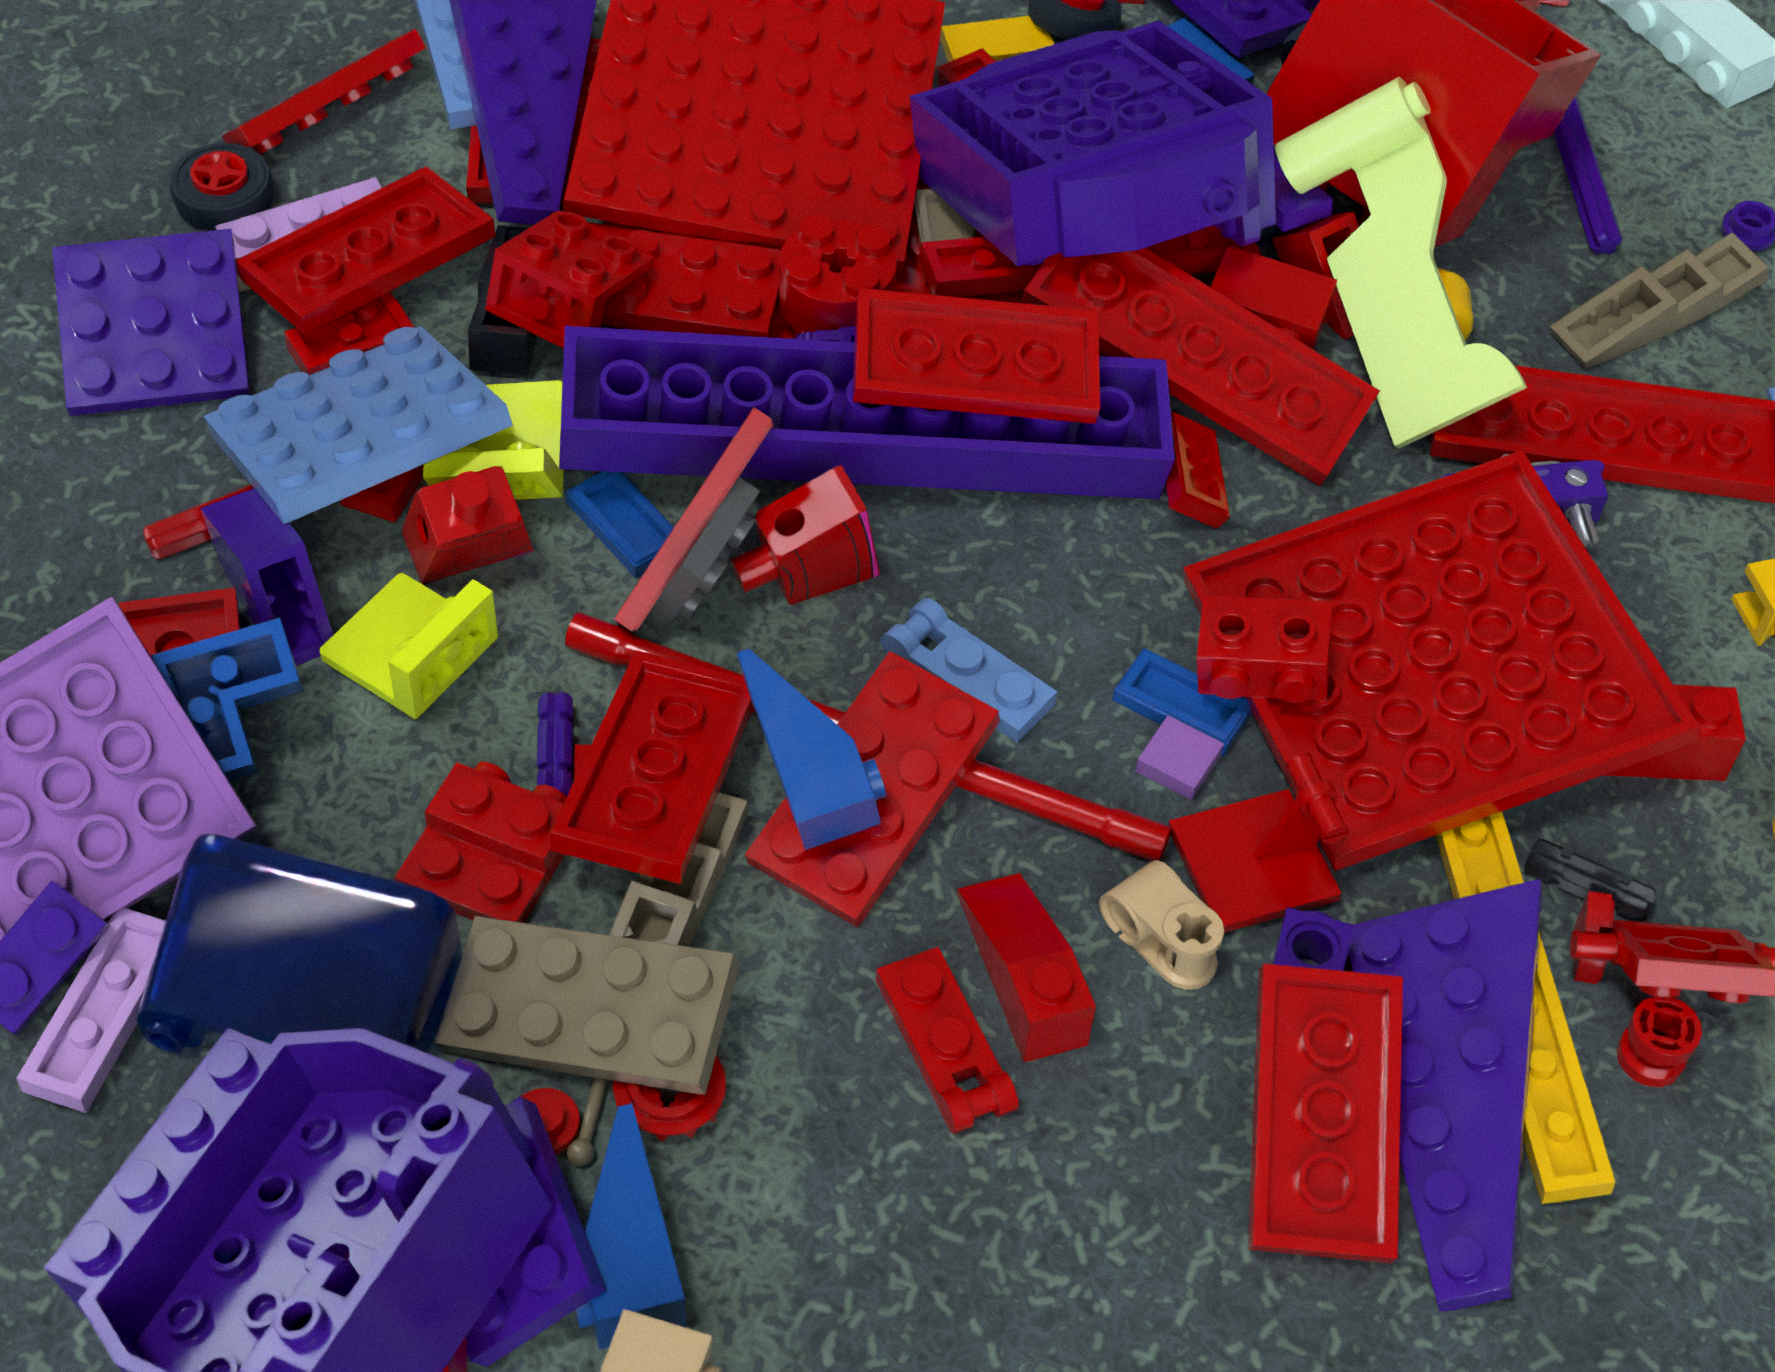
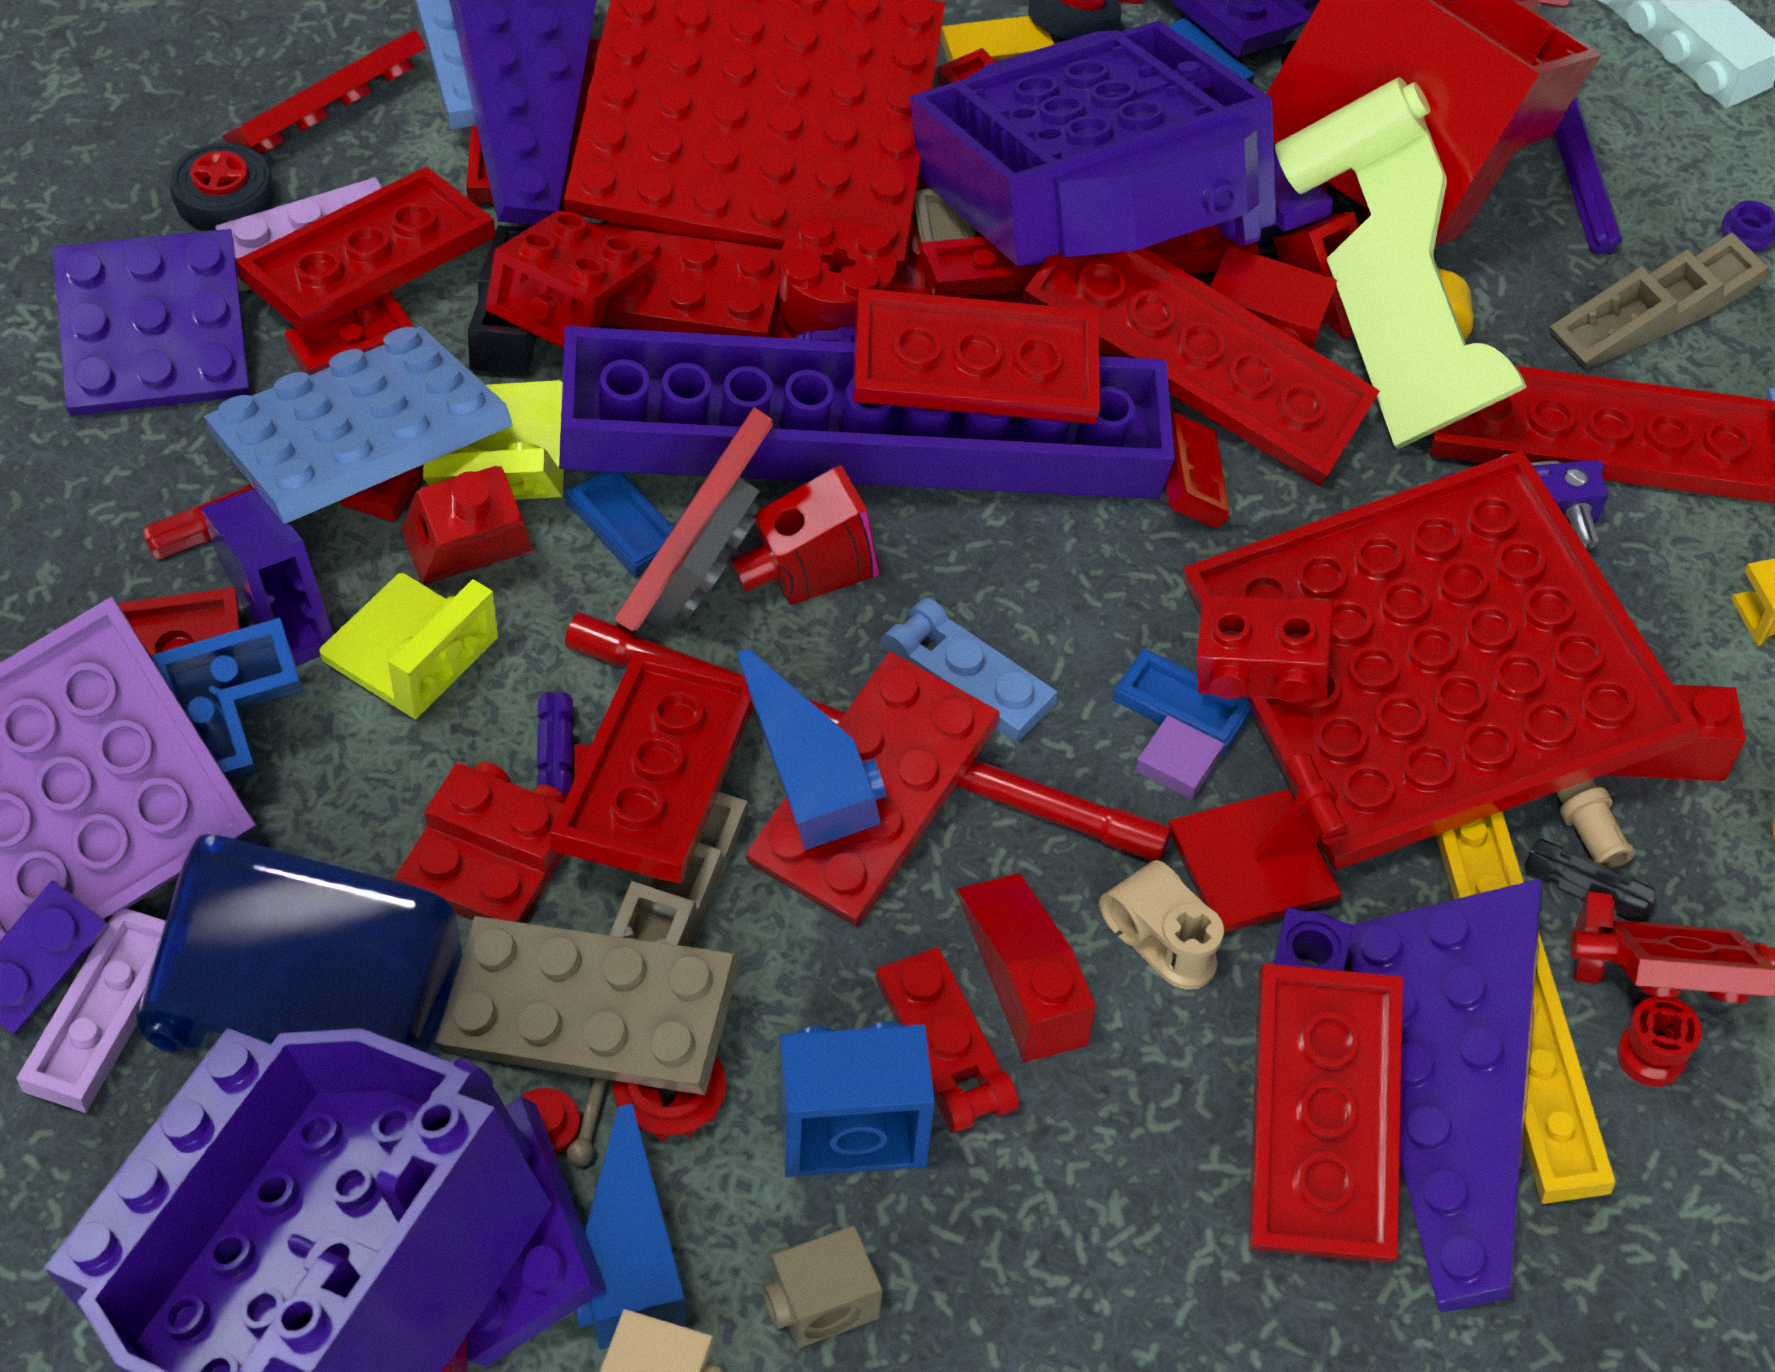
(823, 1287): none -> dark tan brick
(855, 1099): none -> blue brick
(1590, 813): none -> tan pin

